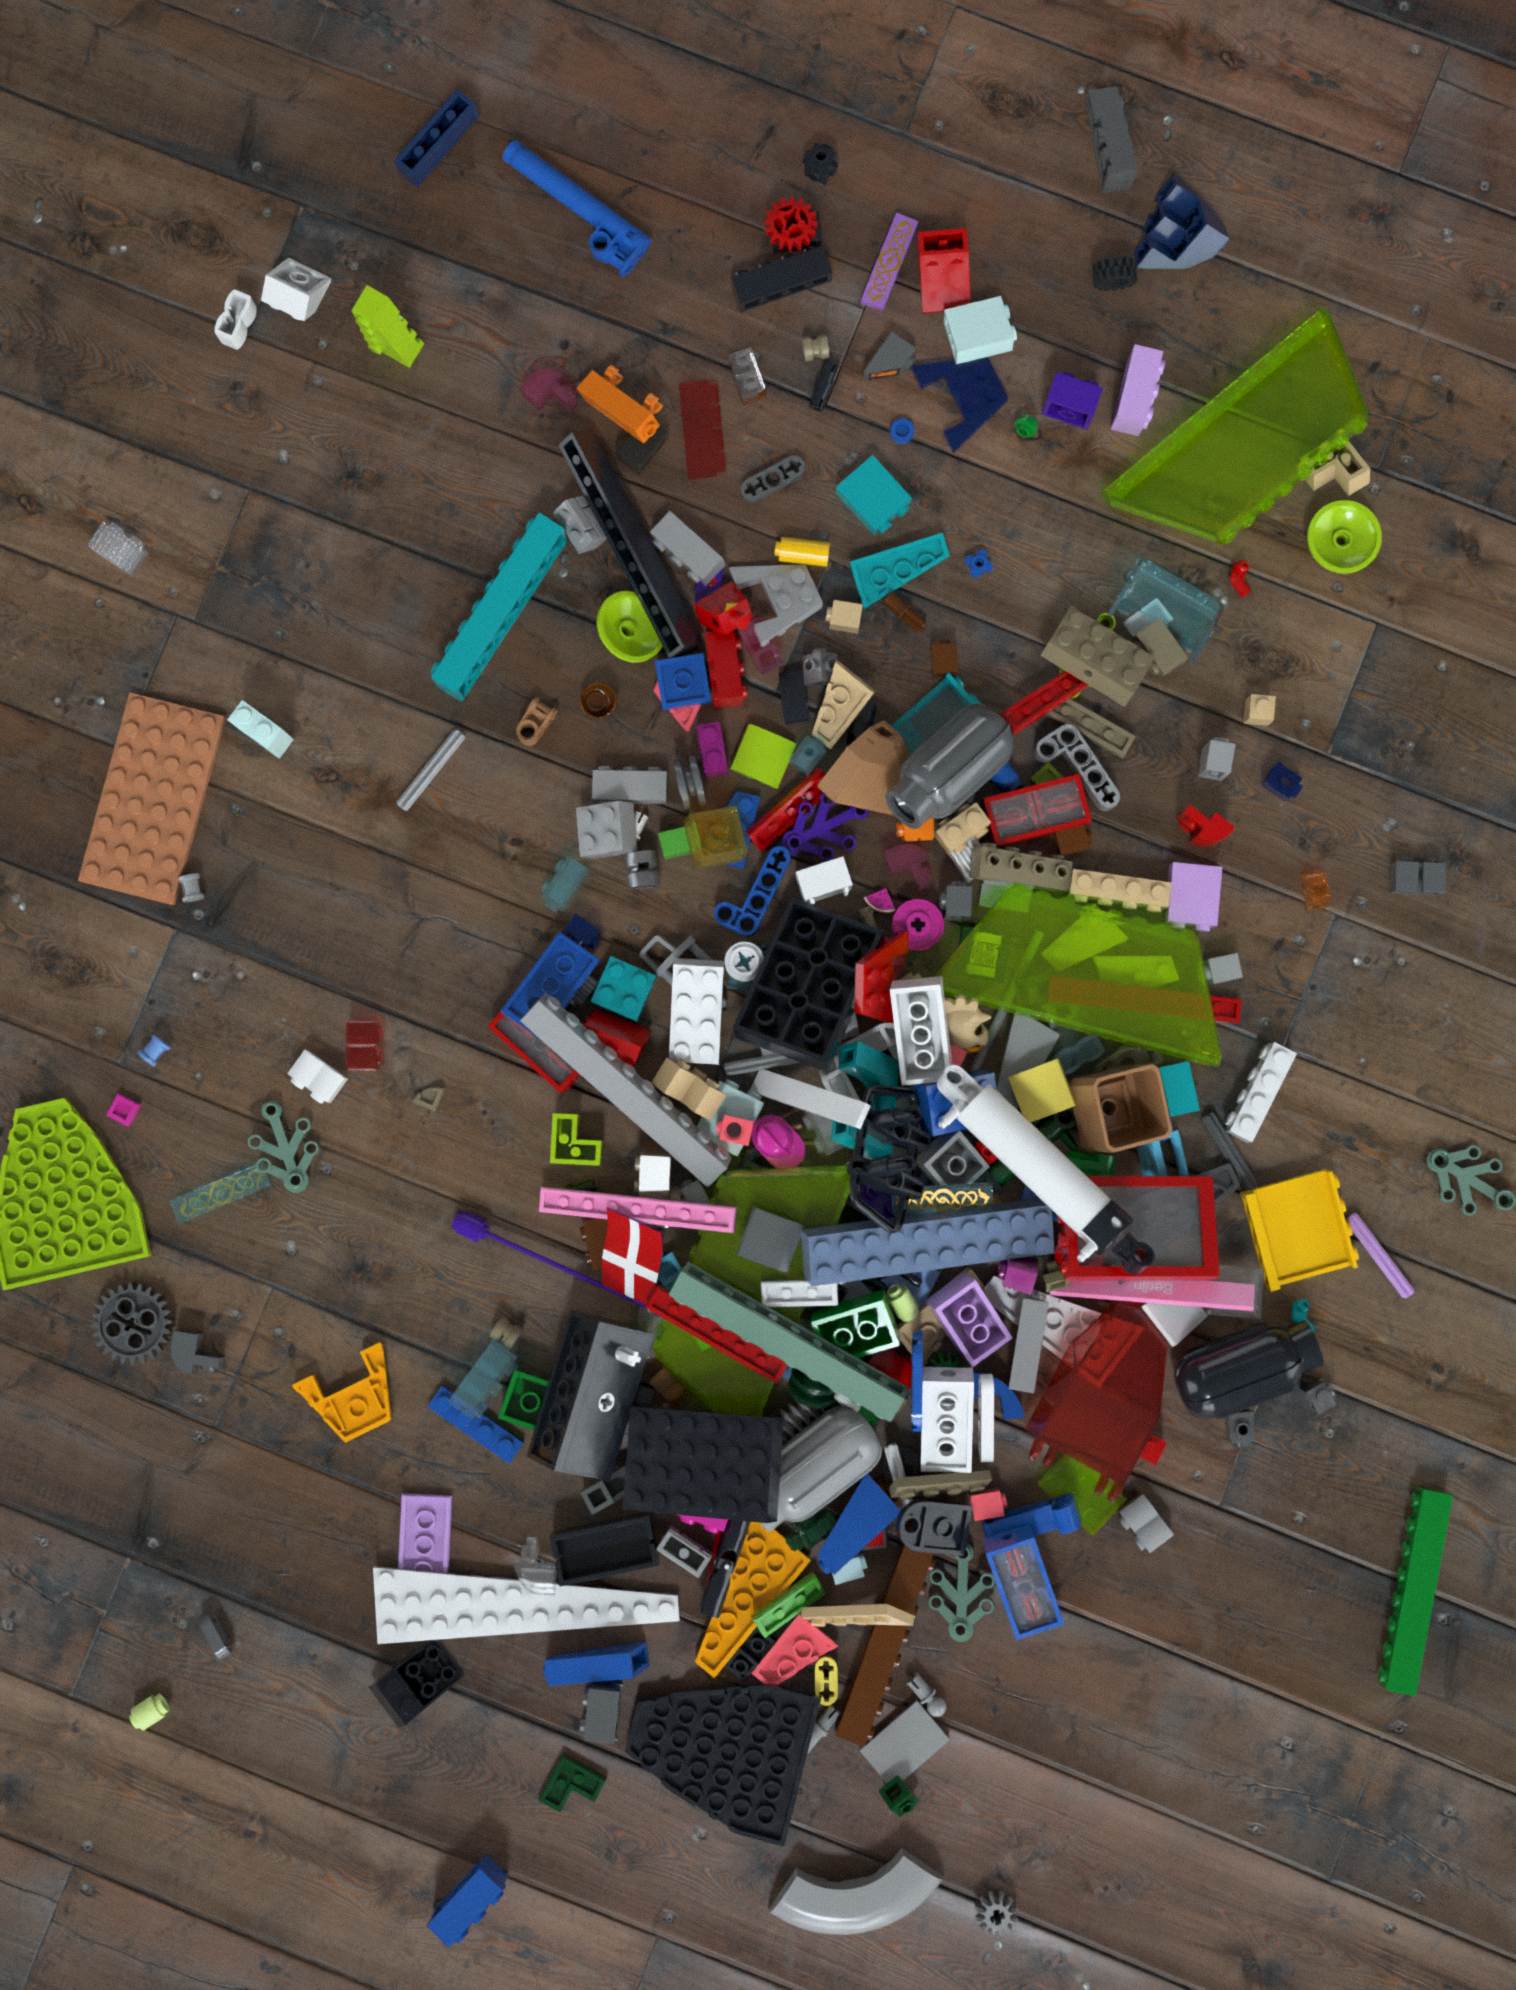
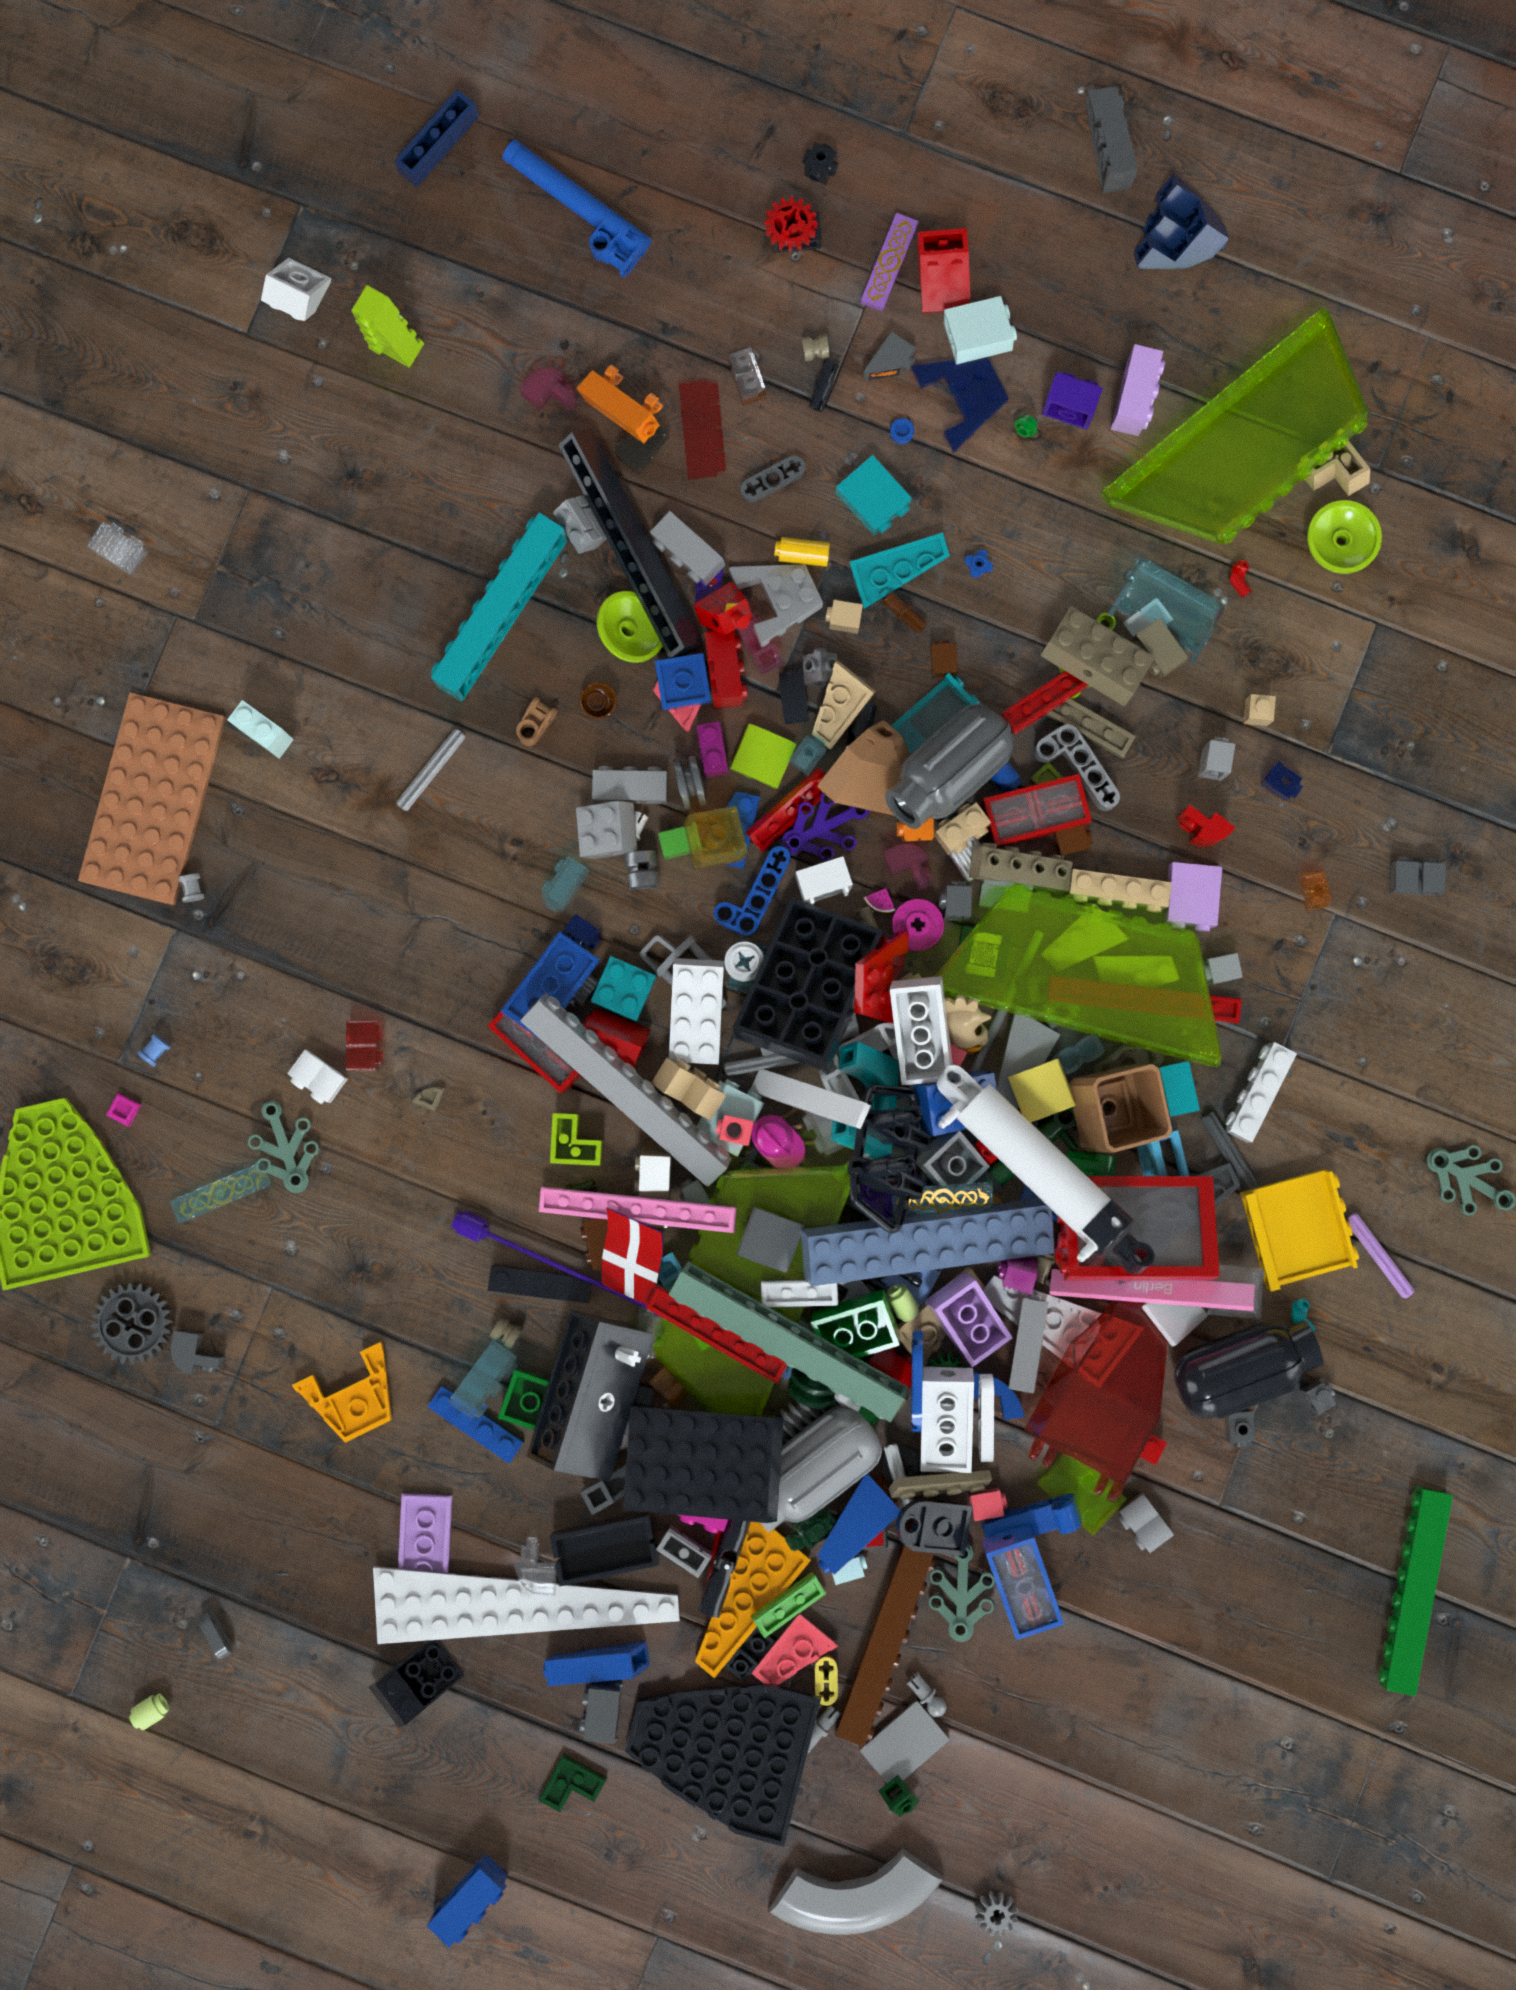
(233, 323): white brick -> none
(538, 1284): none -> black slope
(781, 278): black brick -> none
(857, 1614): tan wing -> none
(1053, 1279): olive tile -> none
(1115, 273): black tyre -> none

